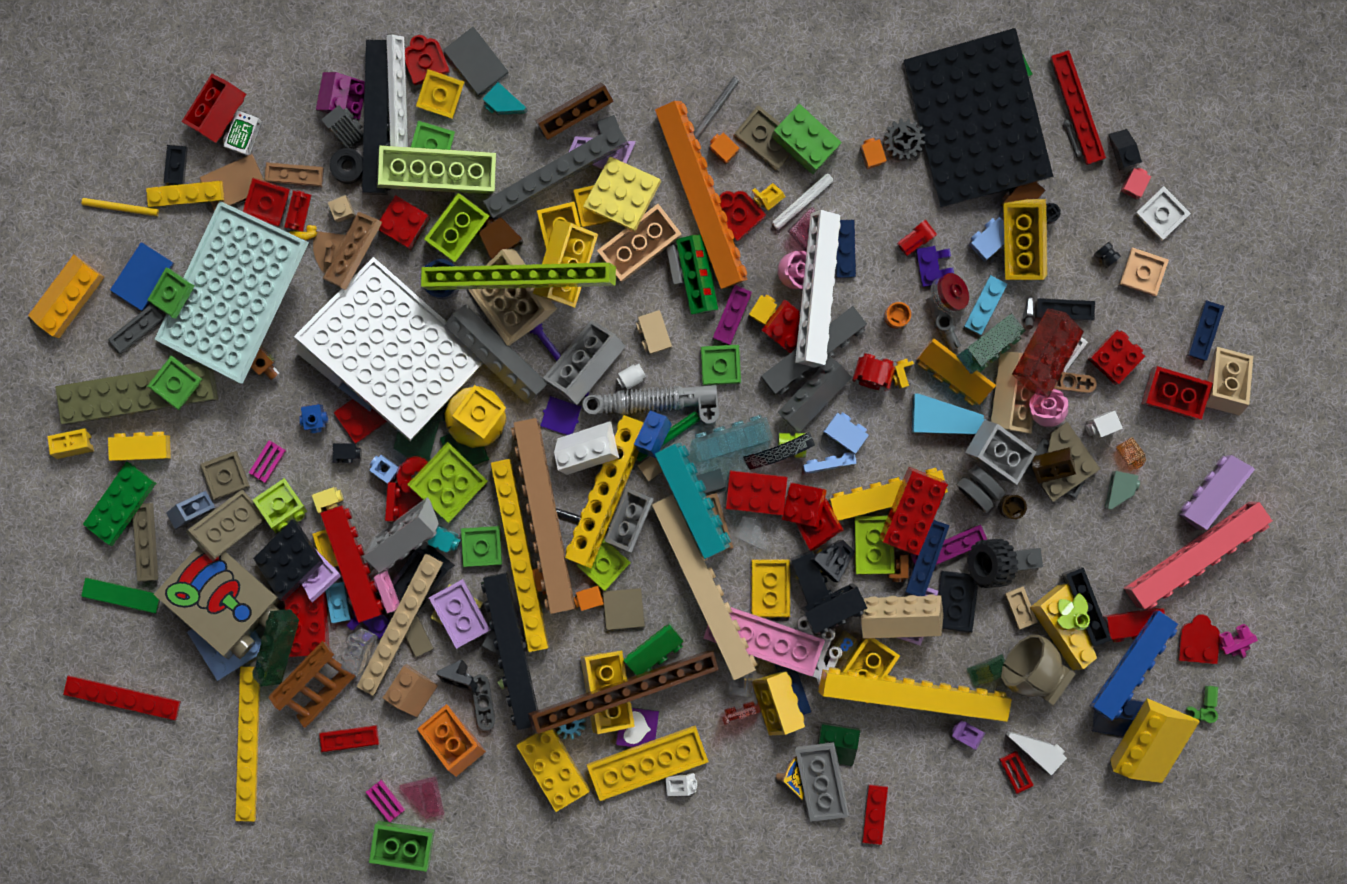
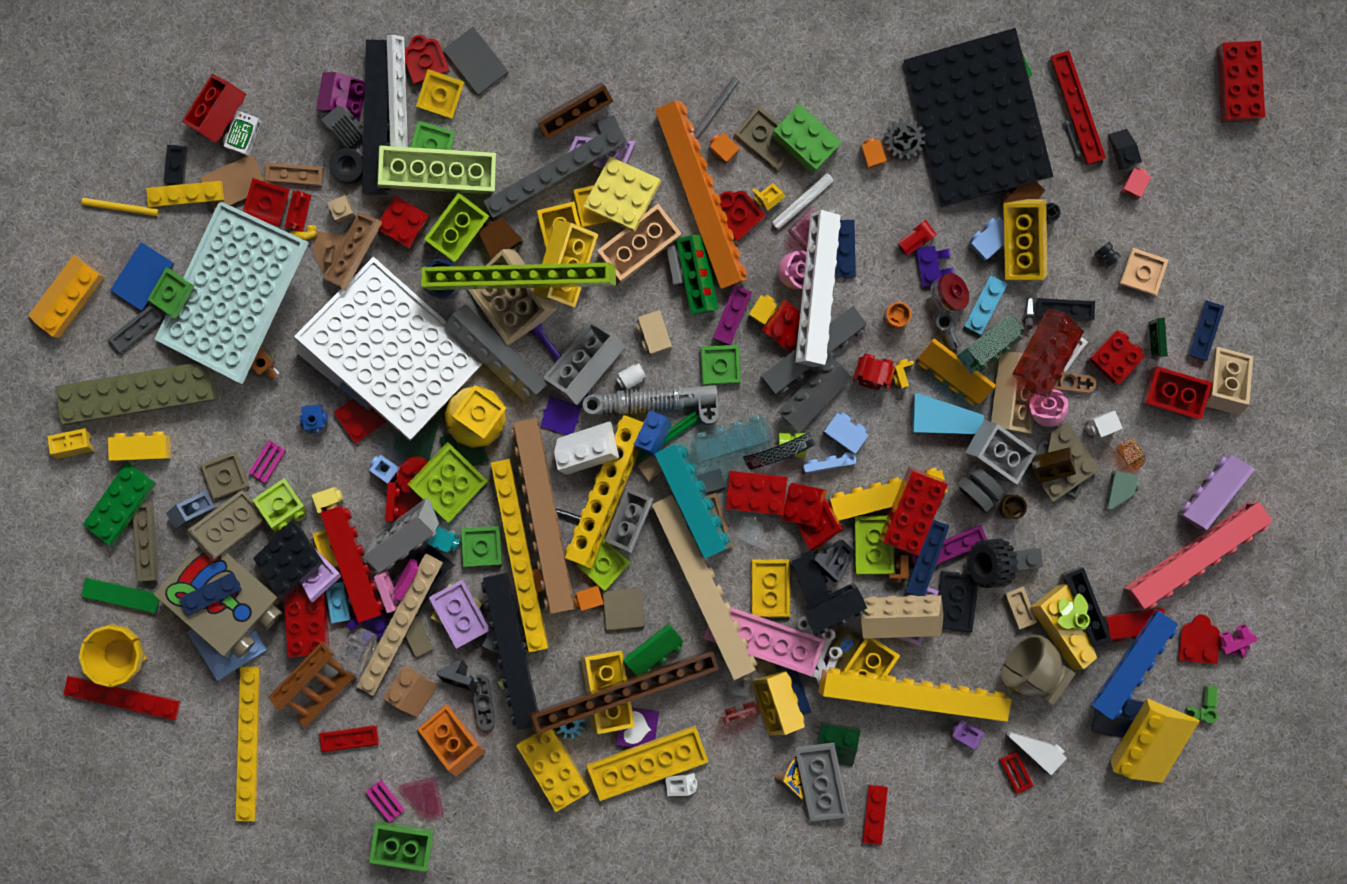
(111, 655): none -> yellow plate
(175, 382): bright green plate -> none
(210, 594): none -> dark blue plate
(275, 647): clear green brick -> none
(346, 452): black brick -> none
(405, 579): none -> dark pink tile
(502, 101): teal slope -> none
(987, 670): clear green slope -> none
(1158, 338): none -> dark green tile
(1162, 213): white plate -> none
(1241, 81): none -> red brick

